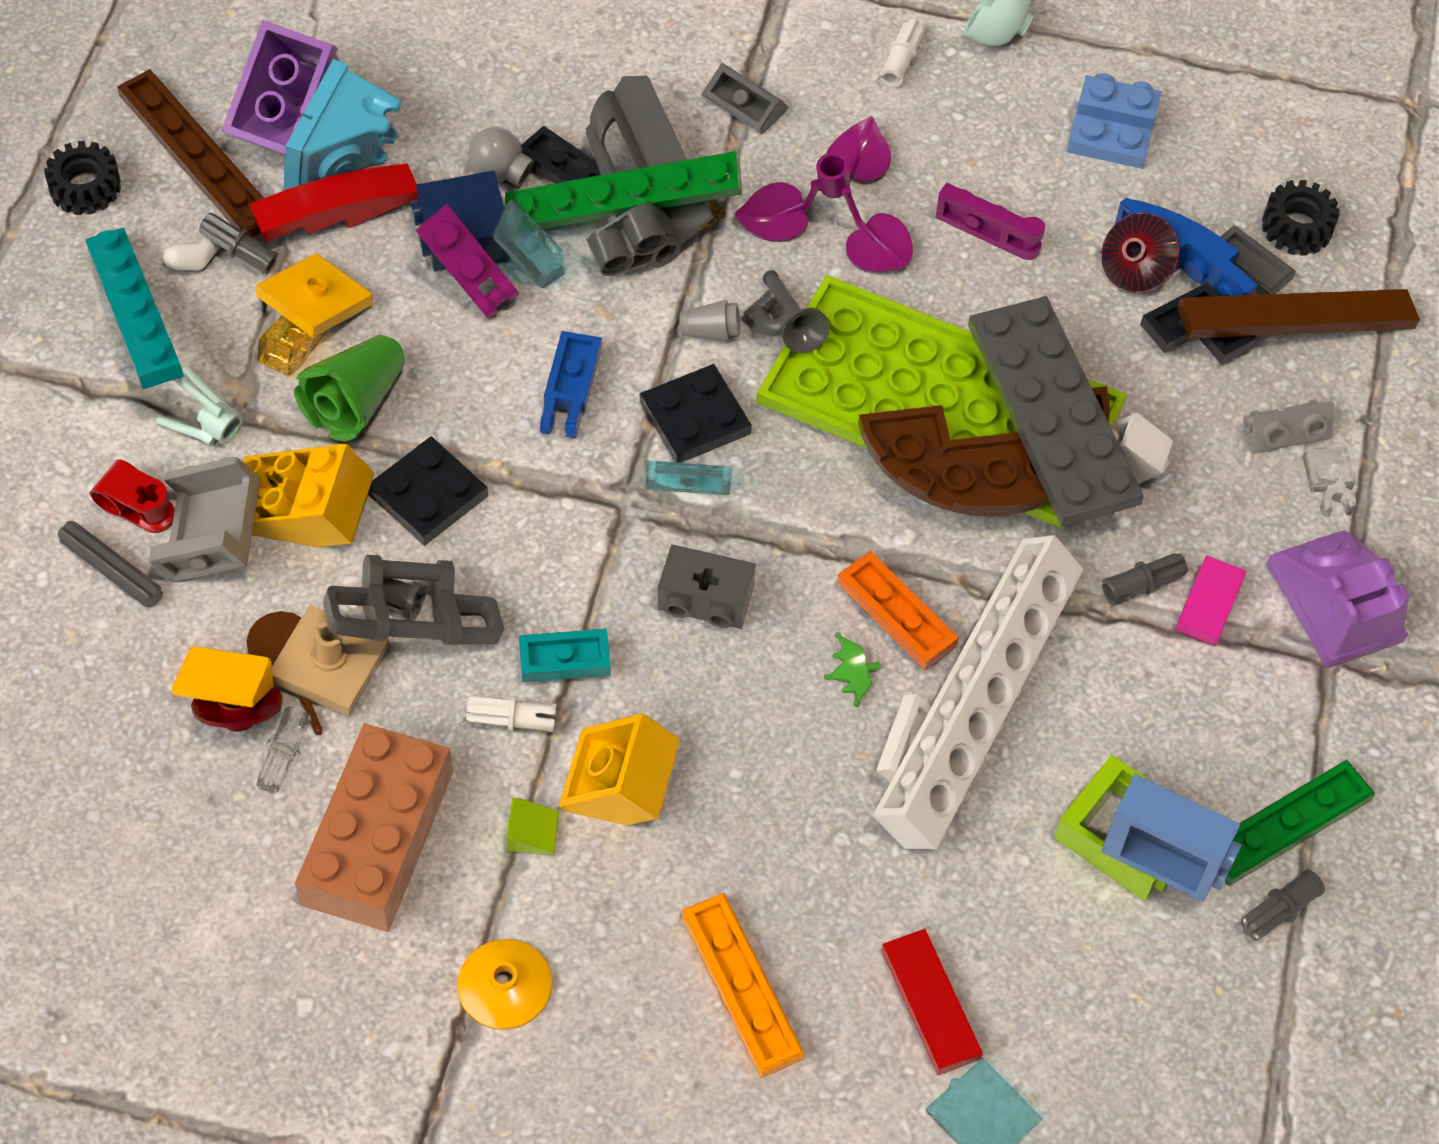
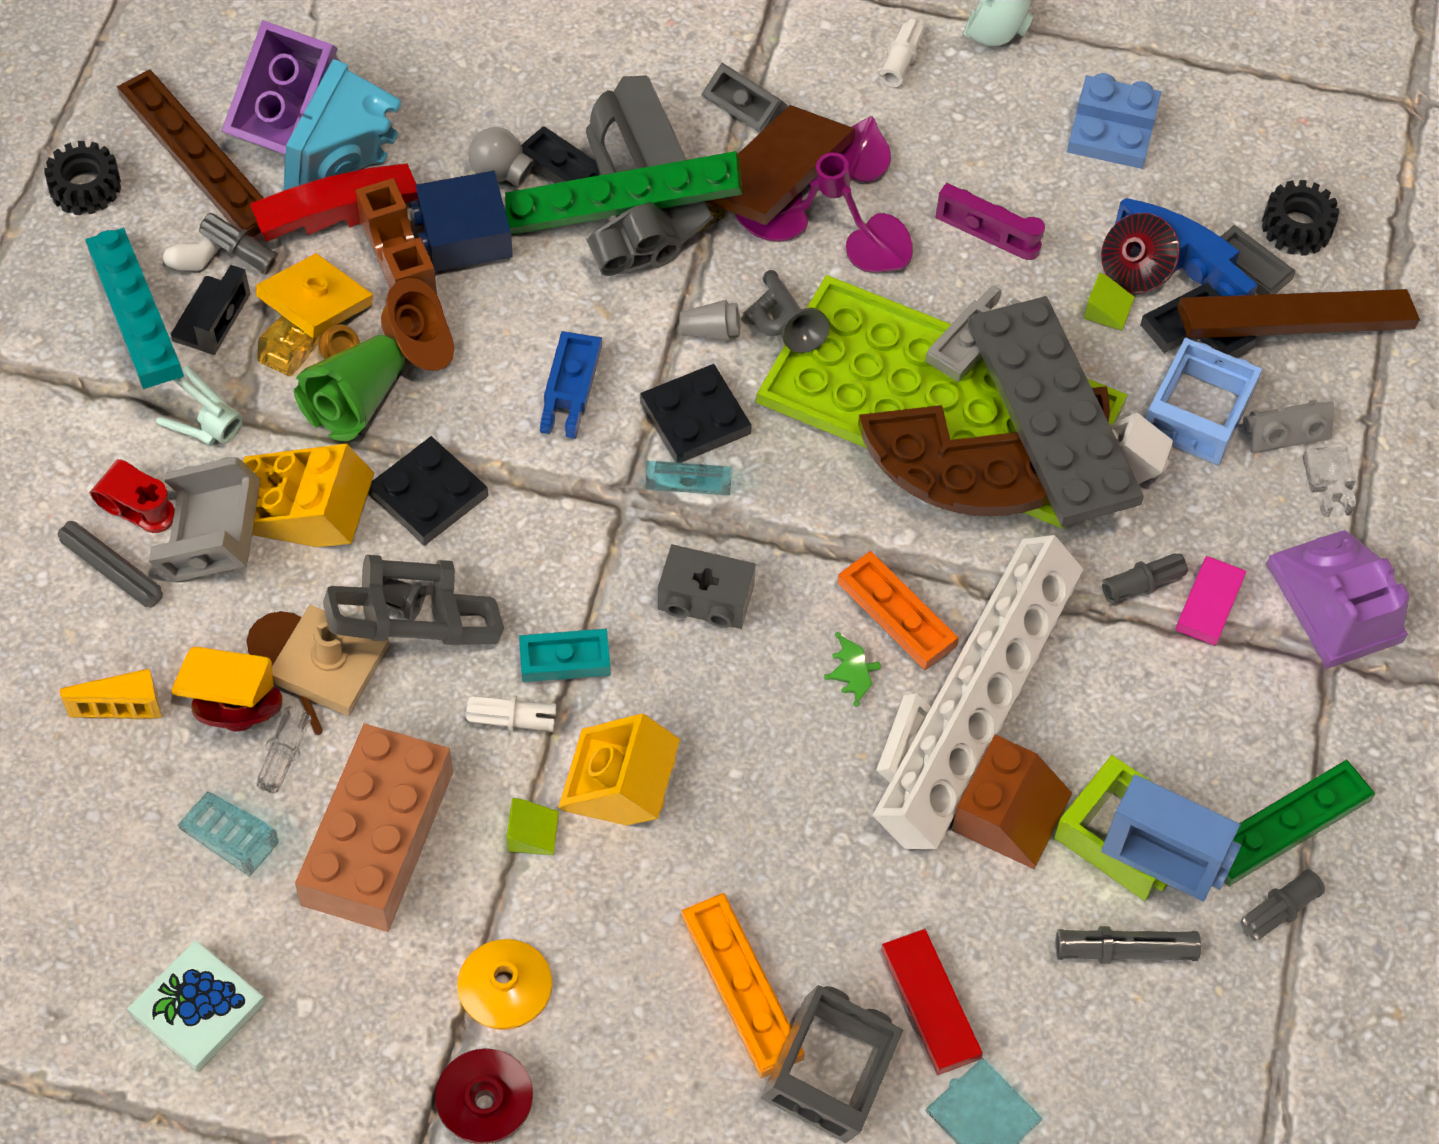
(118, 696): none -> yellow slope
(196, 1005): none -> light aqua tile
(212, 311): none -> black panel
(244, 859): none -> clear light blue slope
(337, 339): none -> pearl gold plate
(390, 234): none -> dark orange arch
(418, 324): none -> dark orange piece
(466, 260): magenta plate -> none
(477, 1075): none -> dark red dish
(529, 245): clear light blue slope -> none
(783, 162): none -> reddish brown tile
(812, 1104): none -> dark grey window
(956, 349): none -> light grey hinge
(1012, 803): none -> dark orange slope
(1108, 303): none -> lime slope
(1137, 945): none -> dark grey pin
(1189, 430): none -> light blue window

